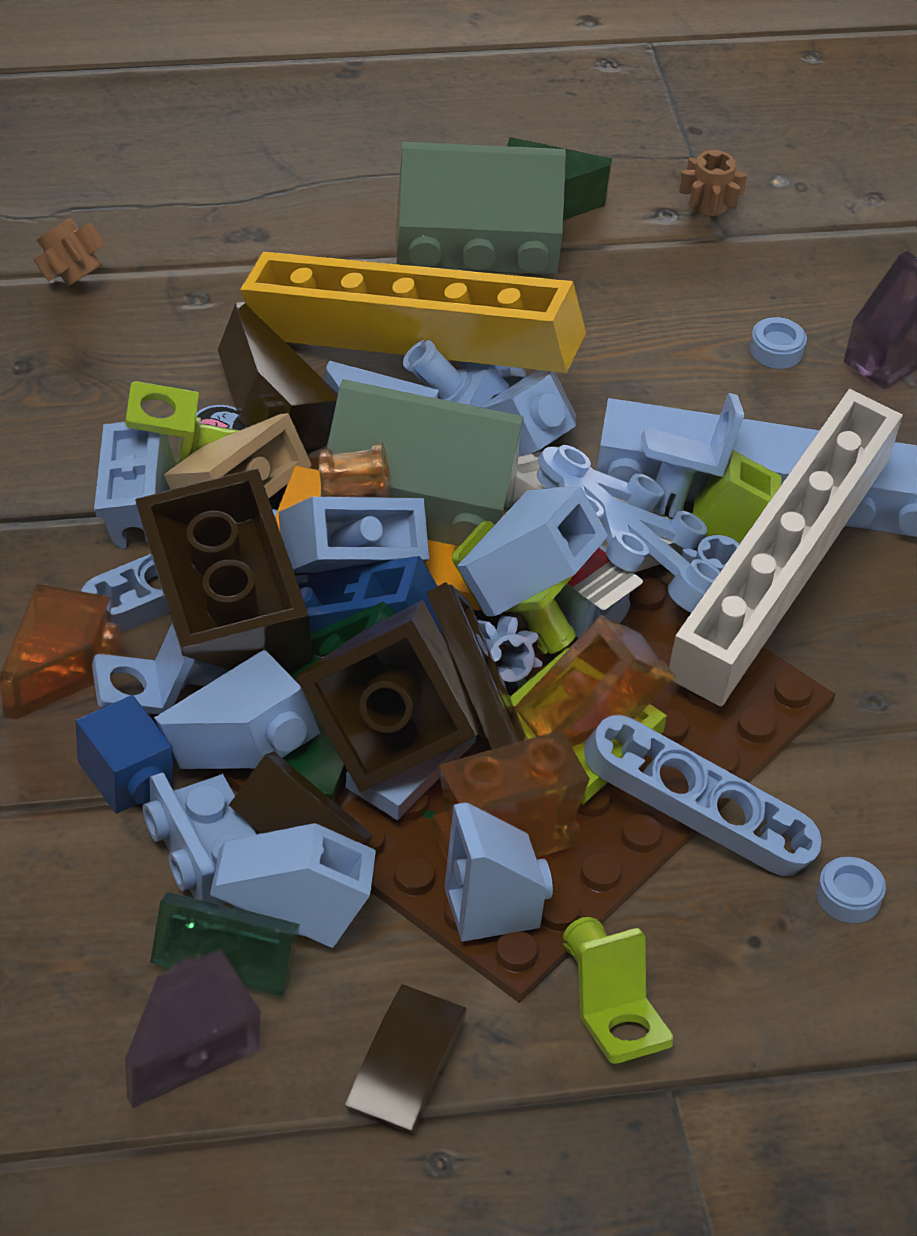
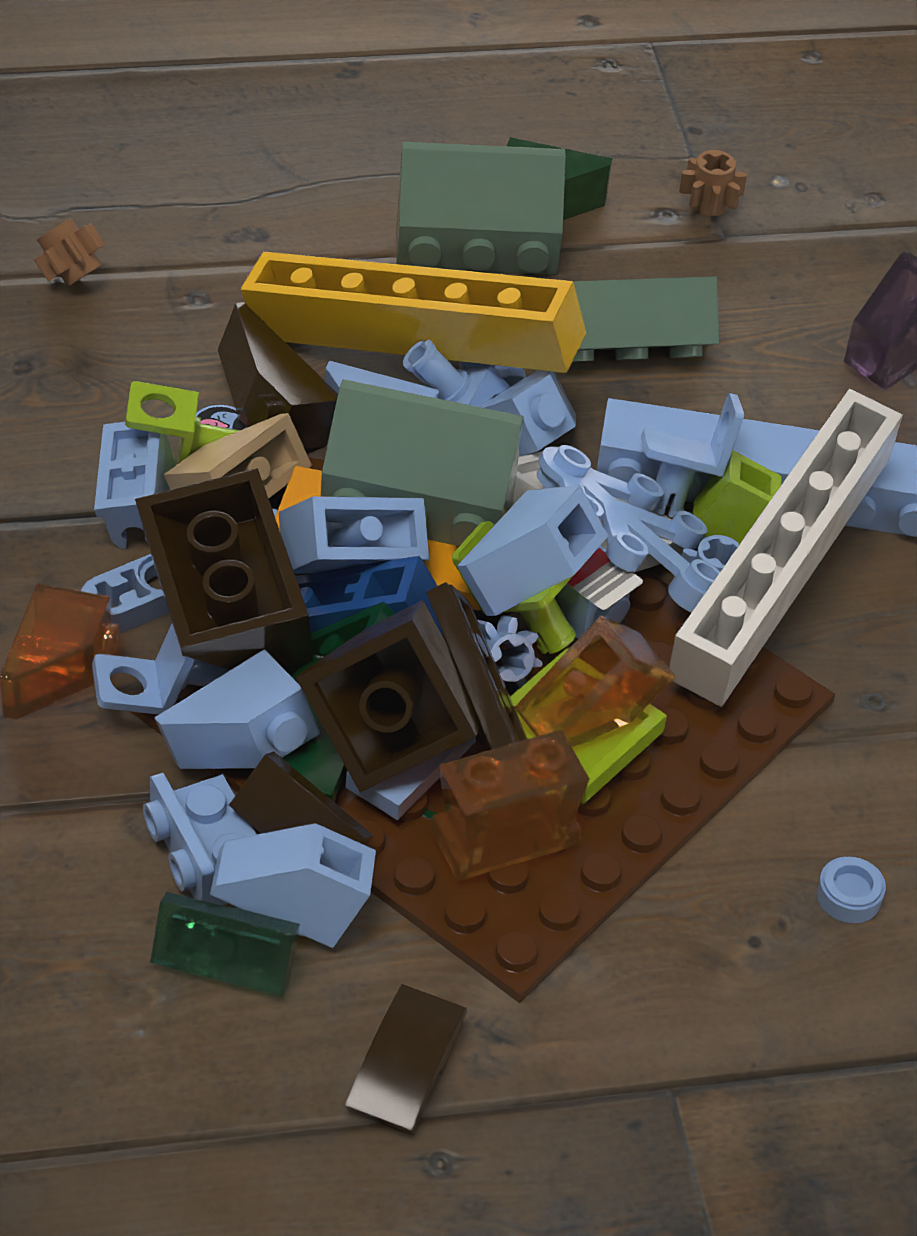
(121, 751): blue brick -> none
(190, 1027): clear purple slope -> none
(355, 473): clear orange bush -> none
(493, 876): light blue slope -> none
(614, 988): lime bracket -> none
(648, 315): none -> sand green slope
(699, 806): light blue beam -> none
(777, 343): light blue tile -> none

